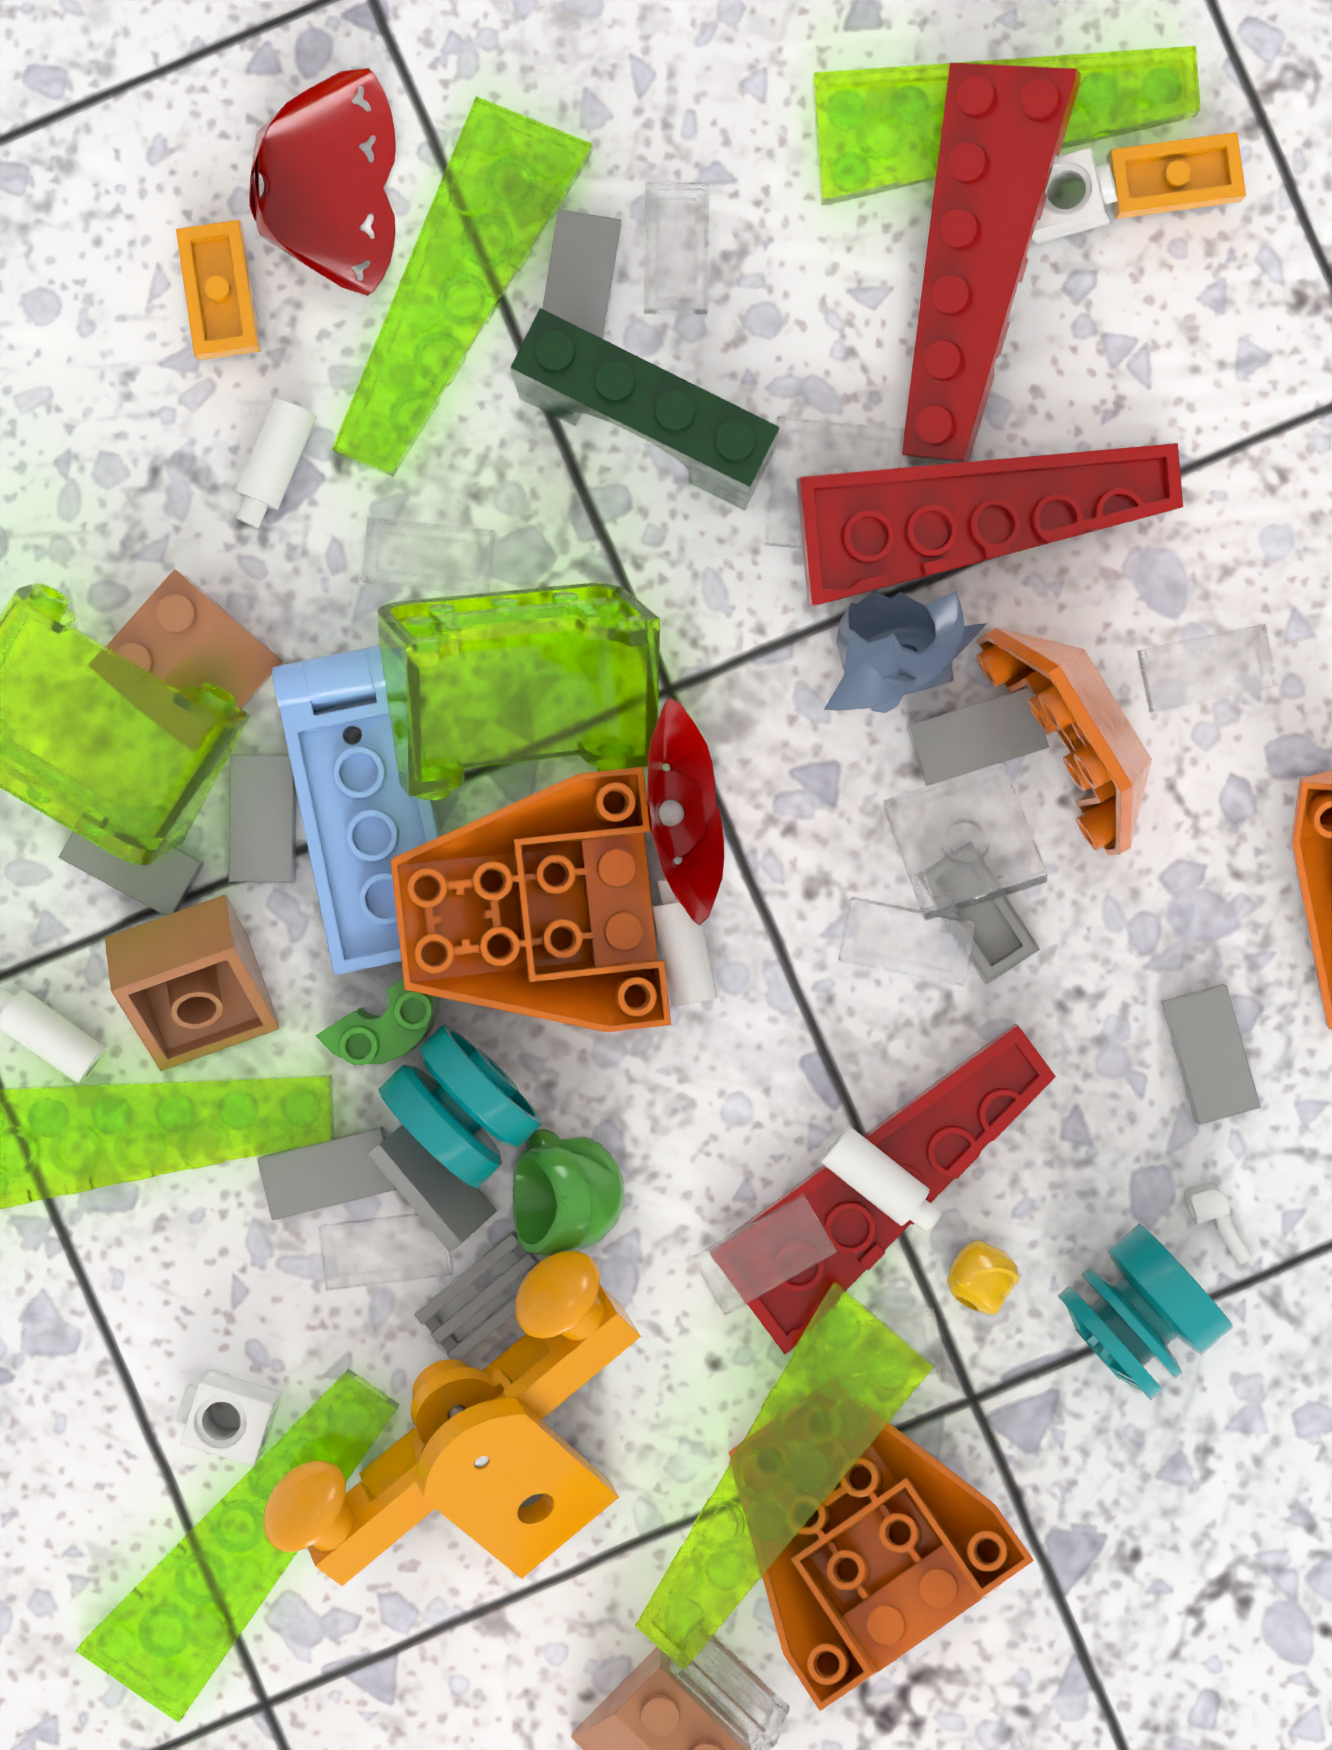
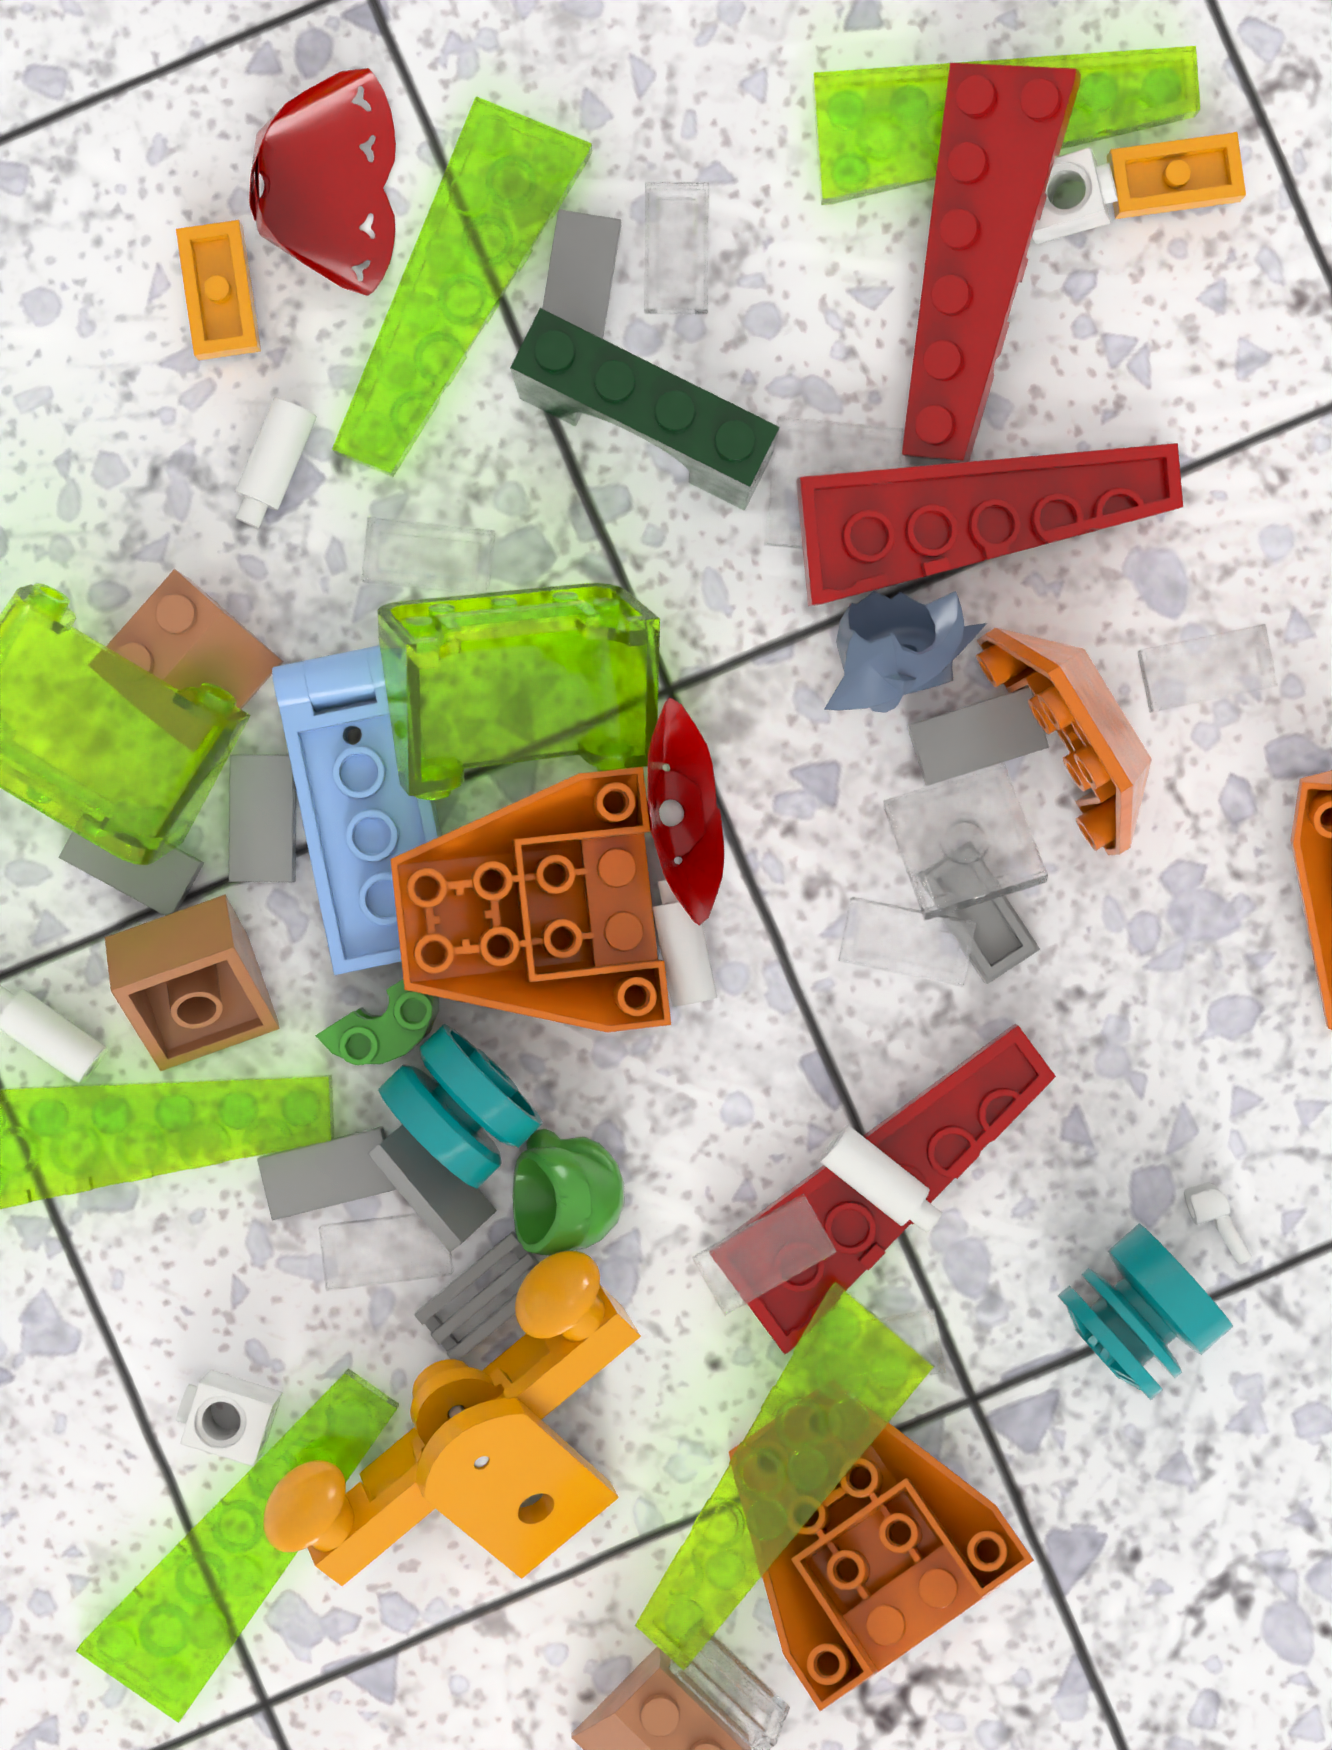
(982, 1277): yellow piece -> none
(1210, 1054): light grey tile -> none

